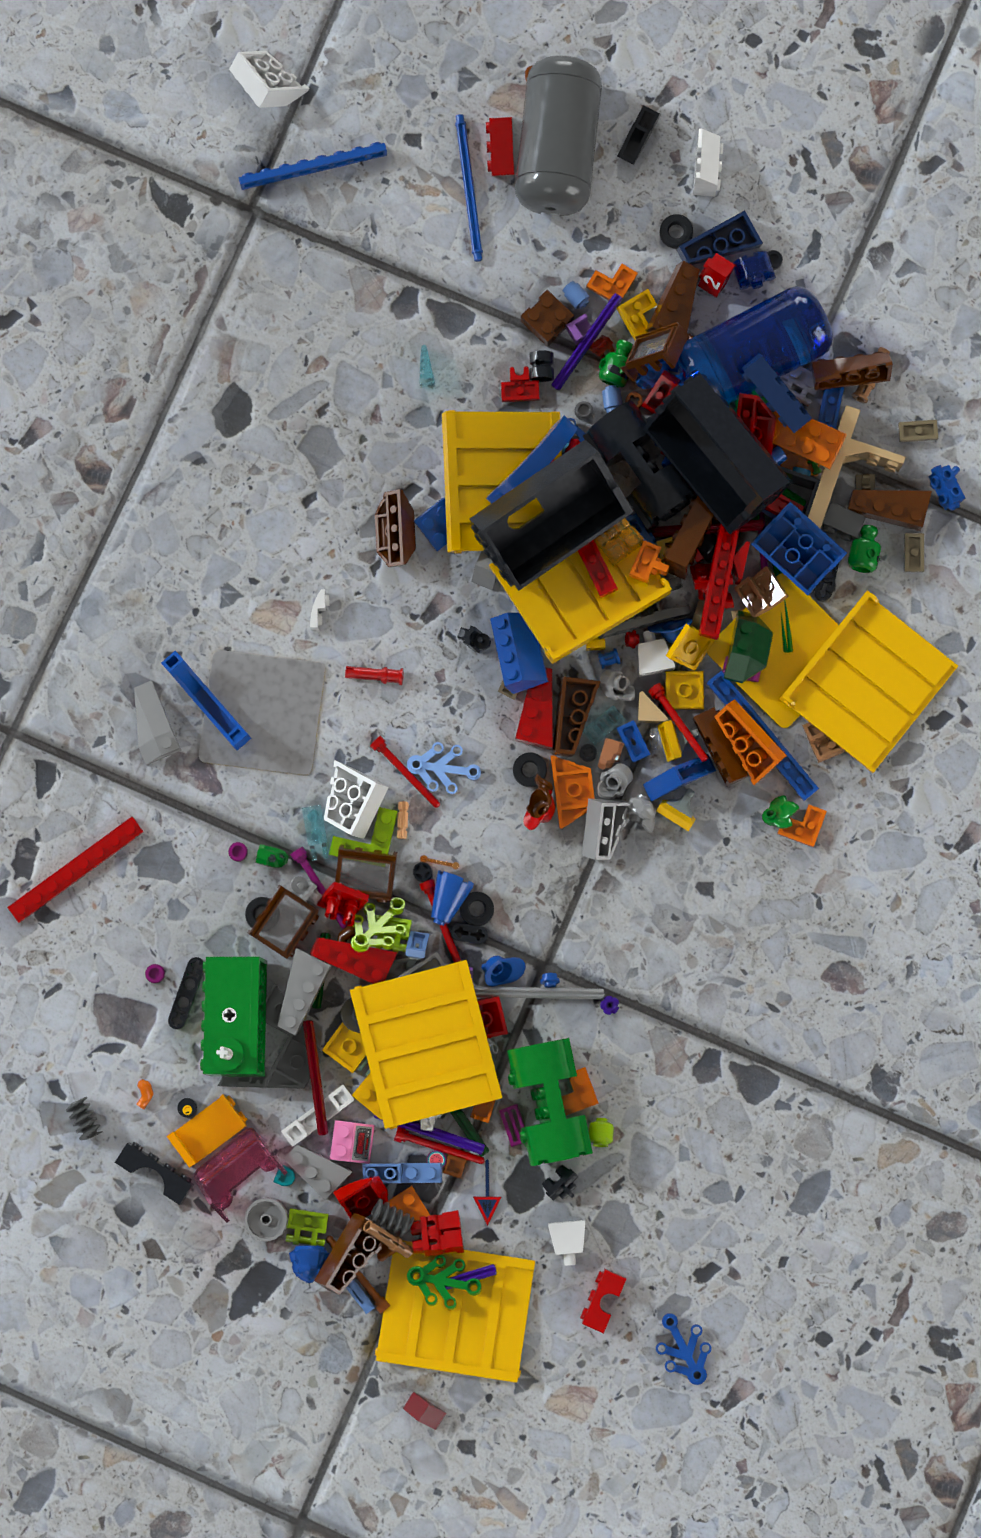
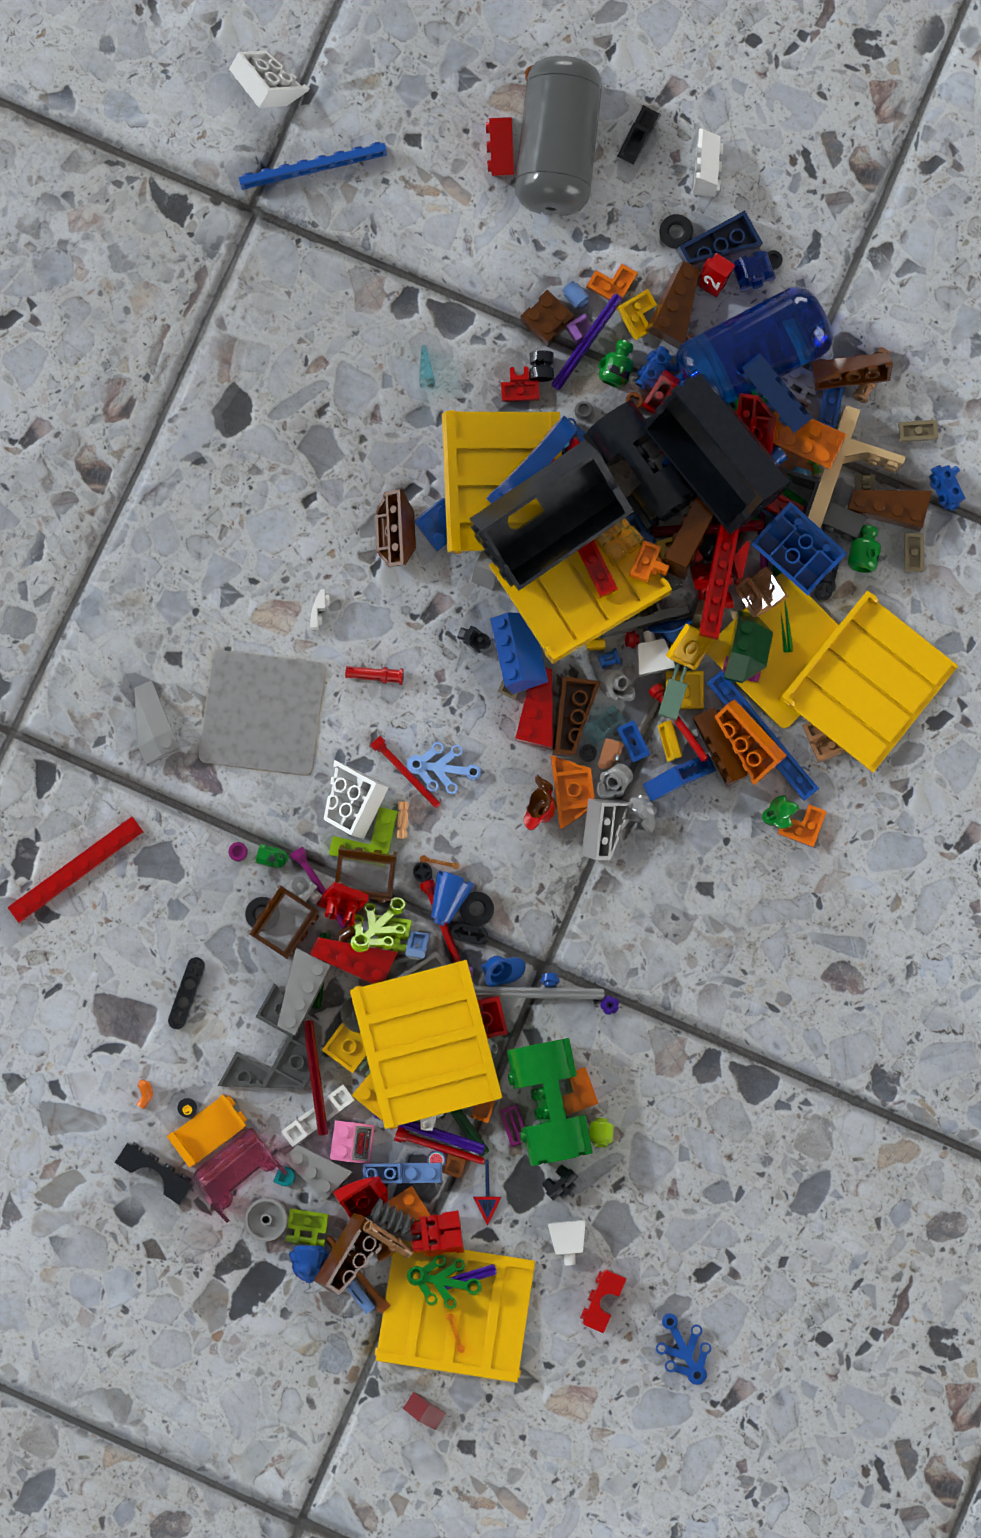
(83, 1119): dark grey piece -> none
(155, 973): magenta tile -> none
(206, 700): blue arch -> none
(232, 1043): green piece -> none
(315, 829): clear light blue hinge -> none
(460, 1348): none -> clear orange hinge
(469, 188): blue piece -> none
(521, 761): black tyre -> none
(600, 345): clear red tile -> none
(611, 398): medium blue brick -> none
(648, 711): tan slope -> none
(652, 346): reddish brown window -> none
(653, 738): clear tile -> none
(673, 696): none -> sand green arm
(678, 810): piece -> none

